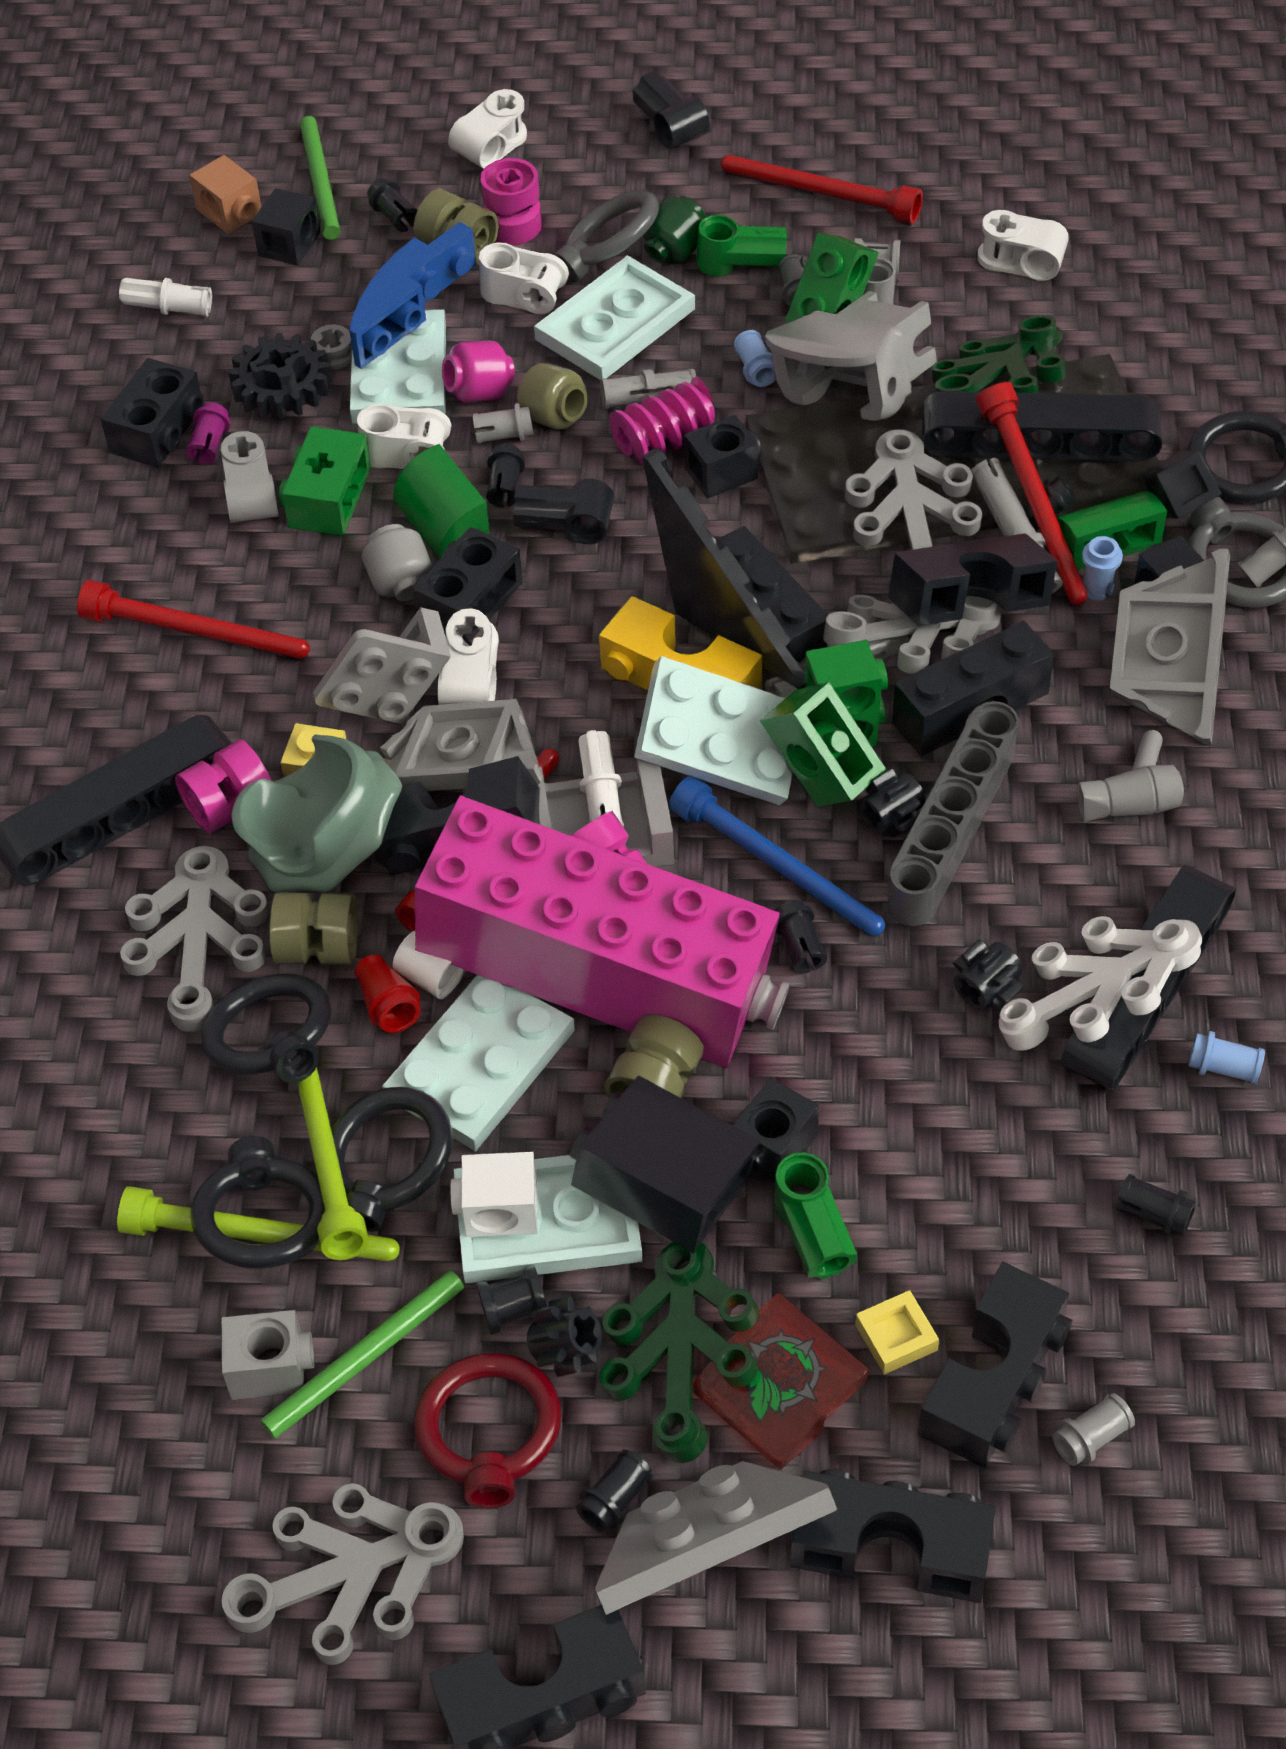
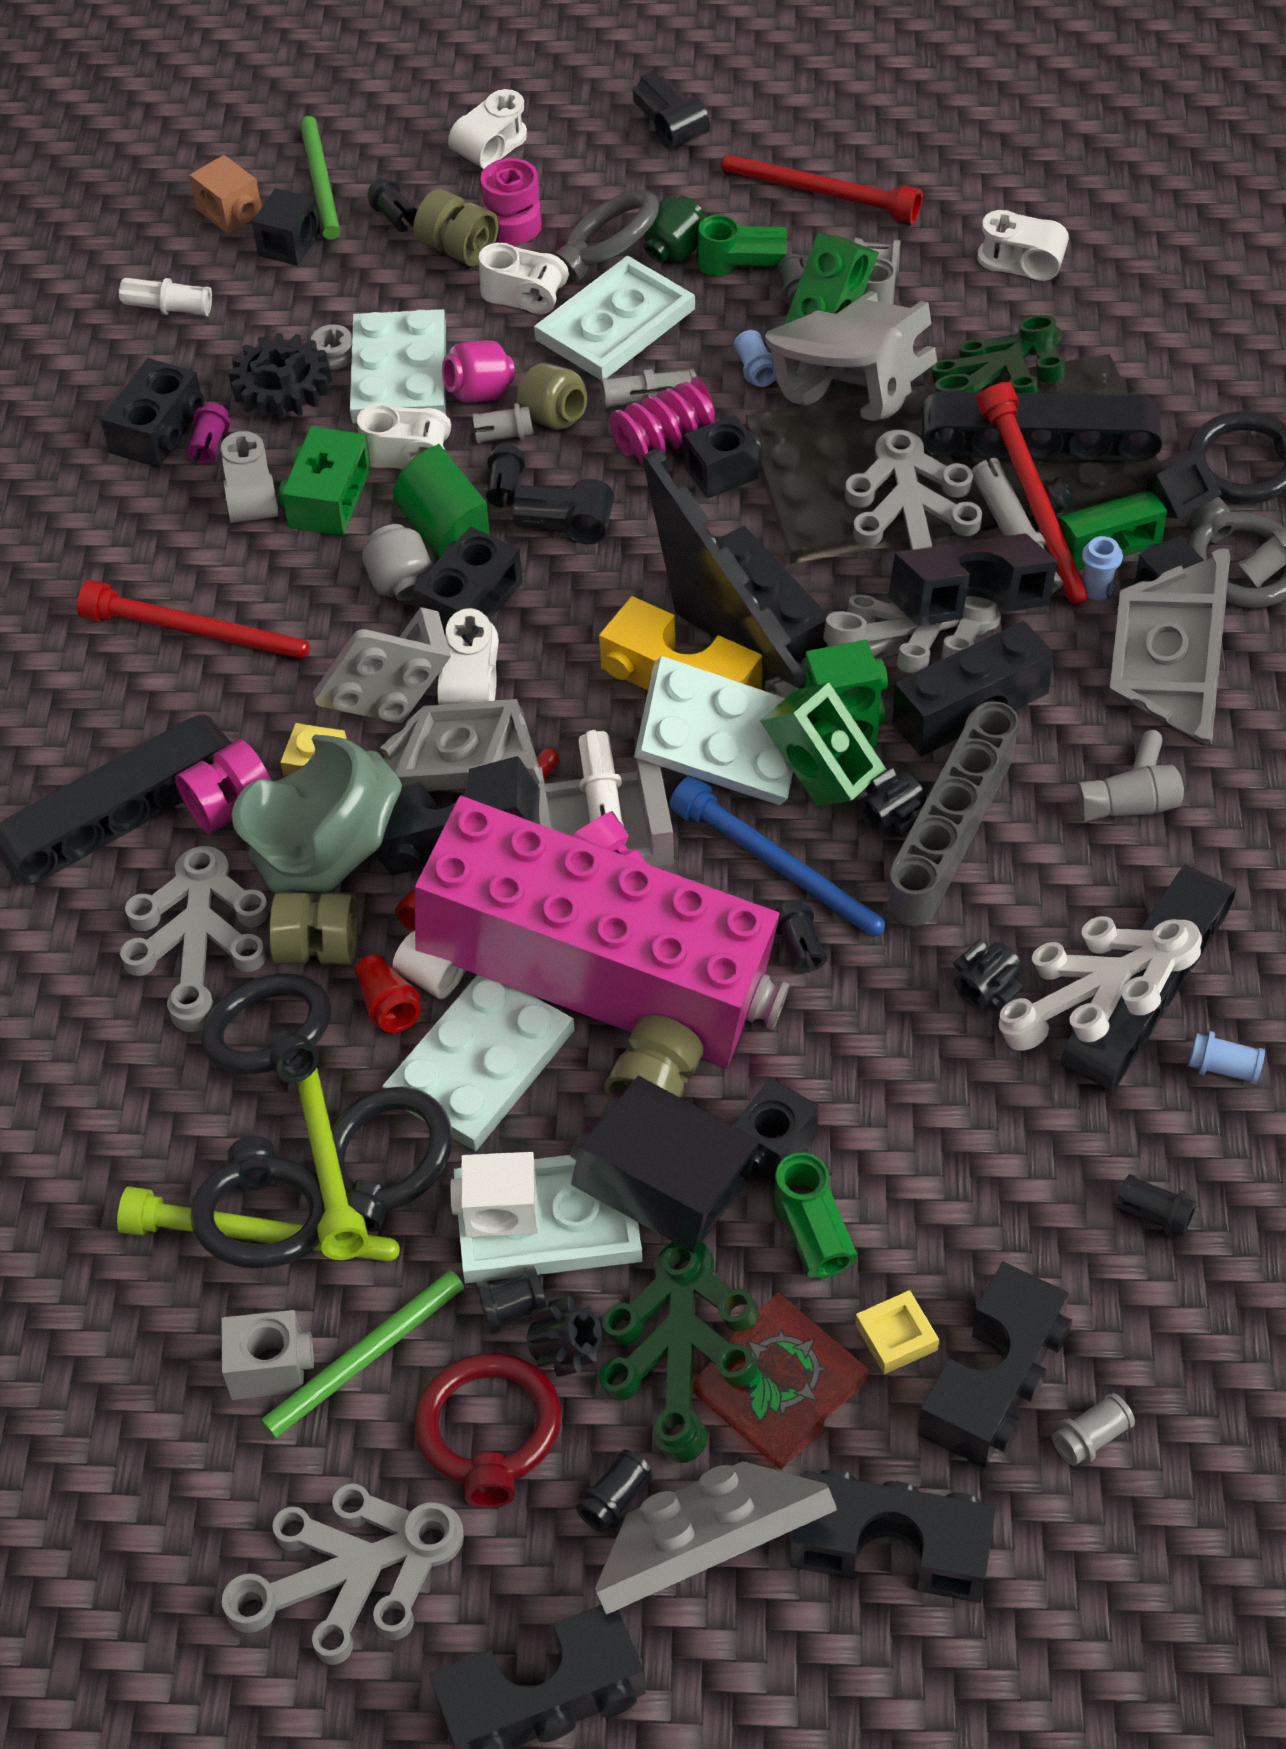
(402, 286): blue slope -> none

